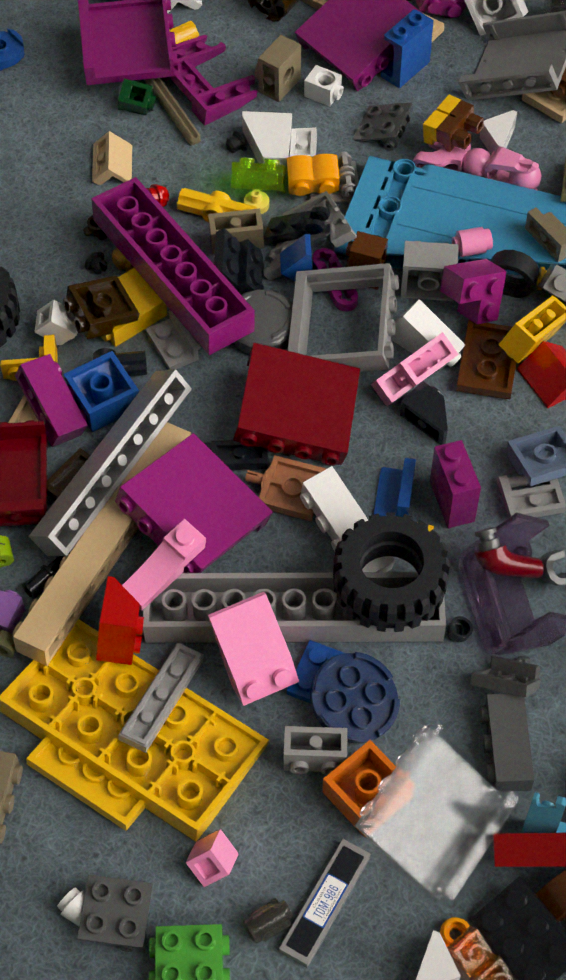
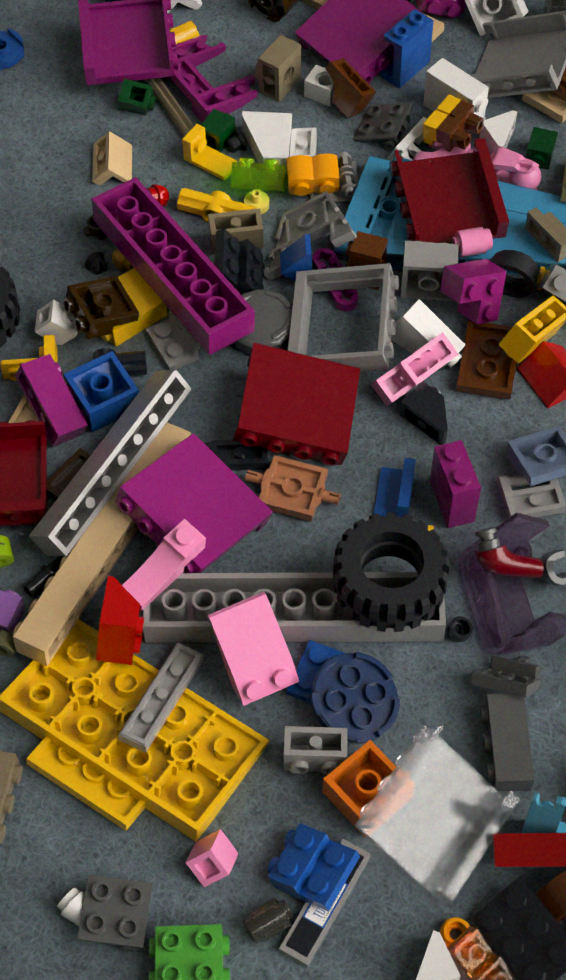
(199, 154): none -> yellow bracket
(218, 128): none -> dark green brick
(296, 225): black hinge -> none
(312, 867): none -> blue plate
(337, 511): white brick -> none
(350, 88): none -> reddish brown arch
(406, 146): none -> white plate
(447, 79): none -> white brick
(449, 195): none -> dark red panel
(542, 146): none -> dark green brick

